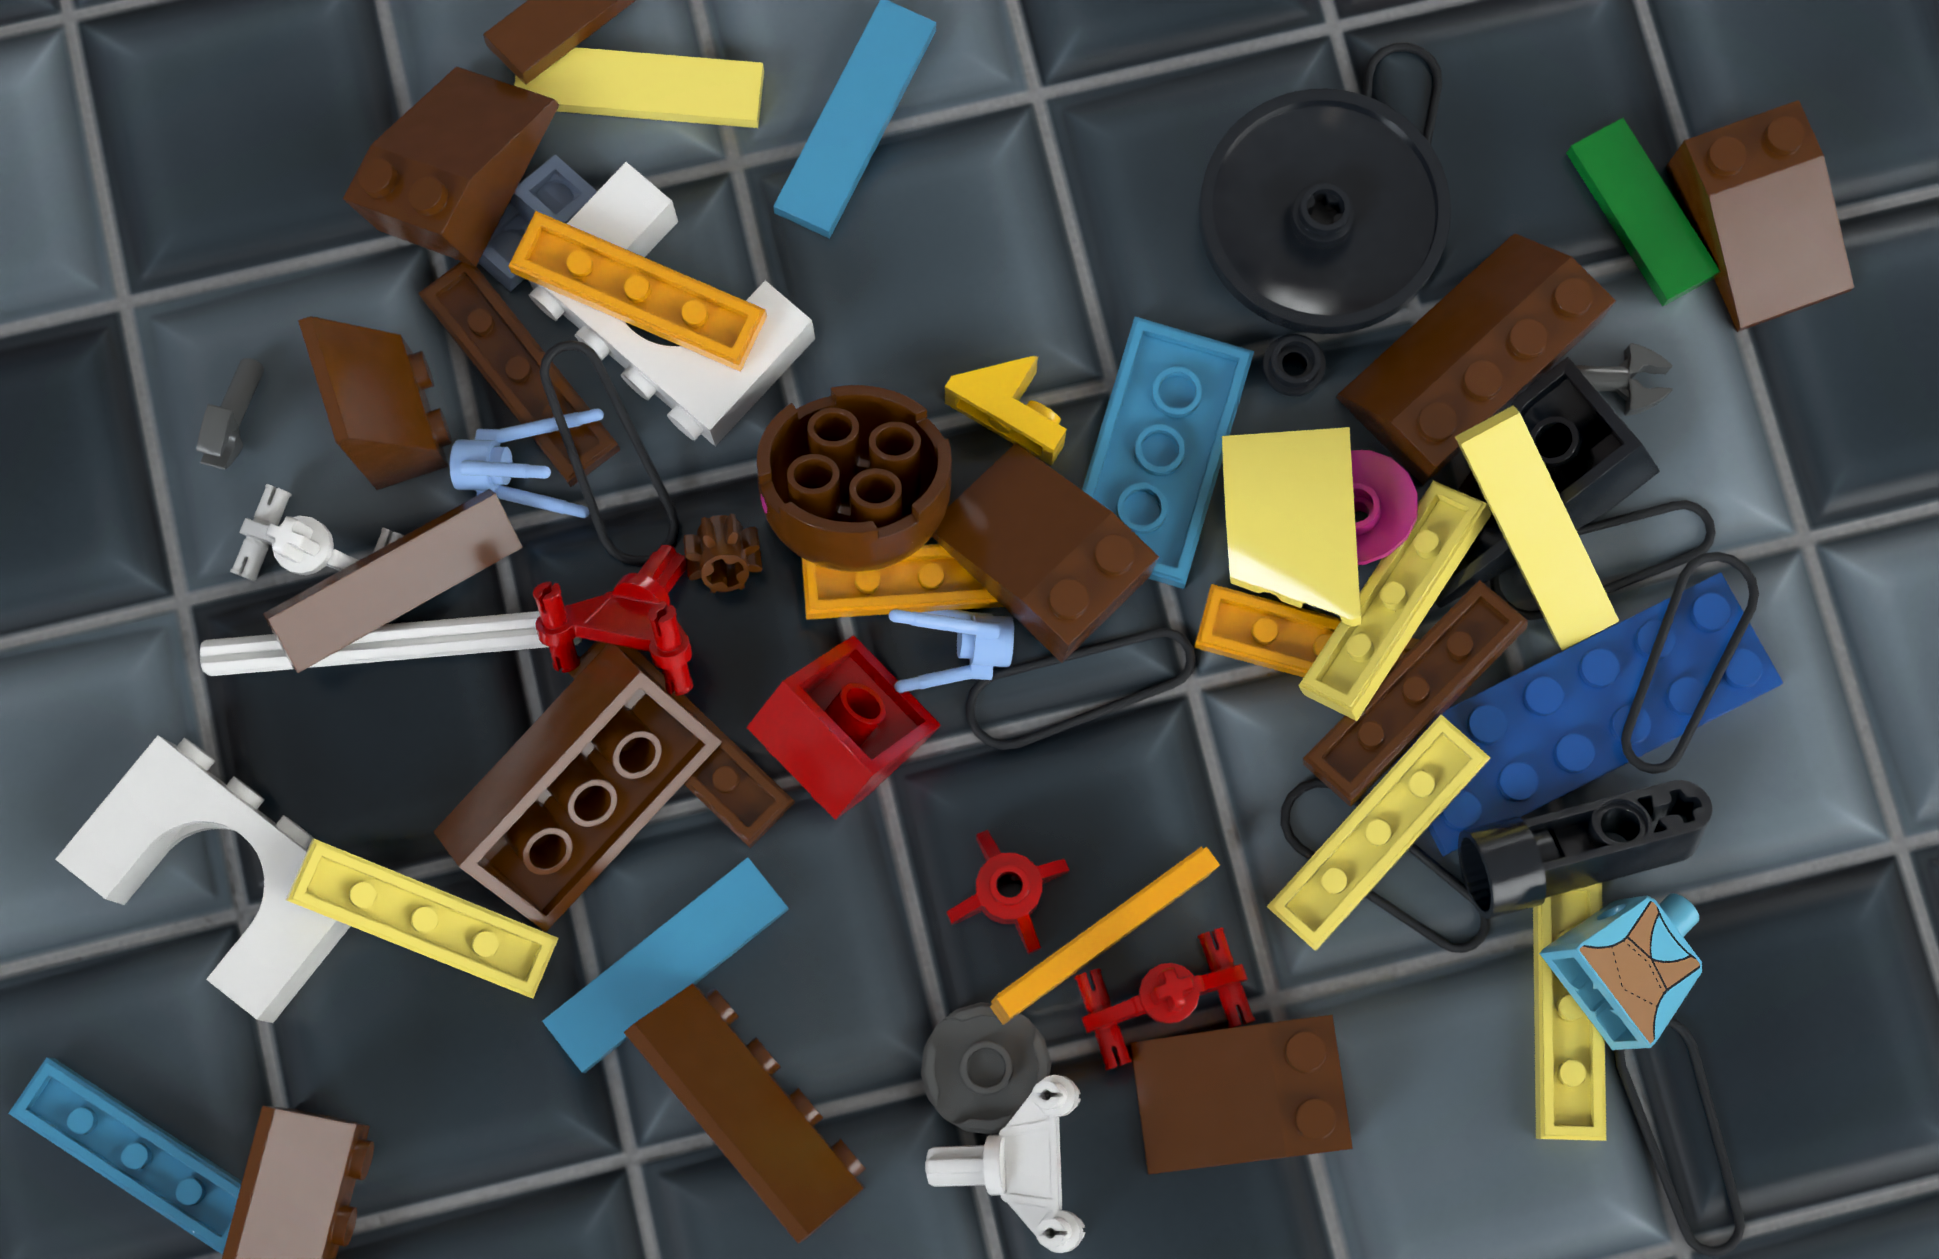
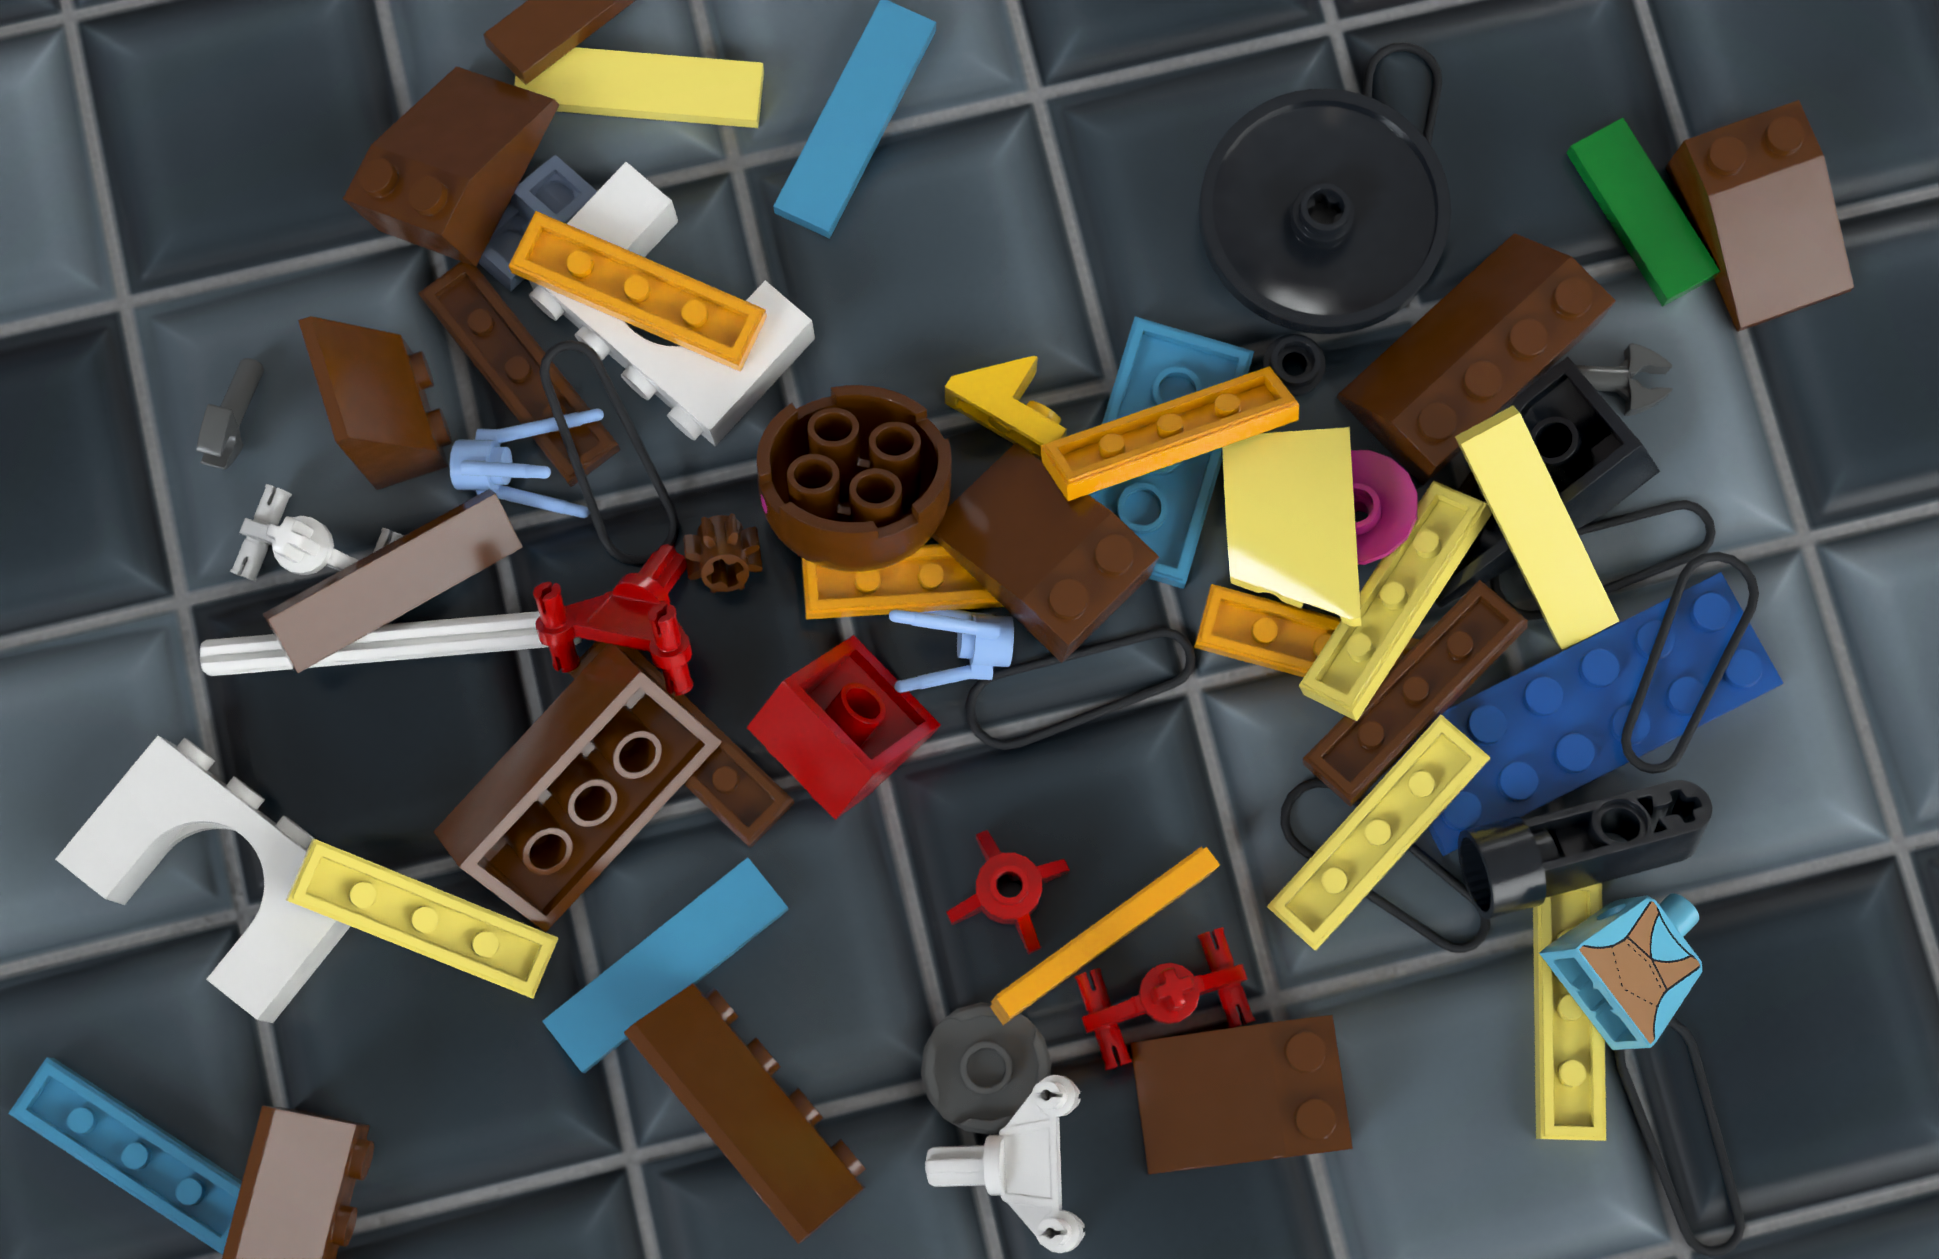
(1169, 433): none -> light orange tile

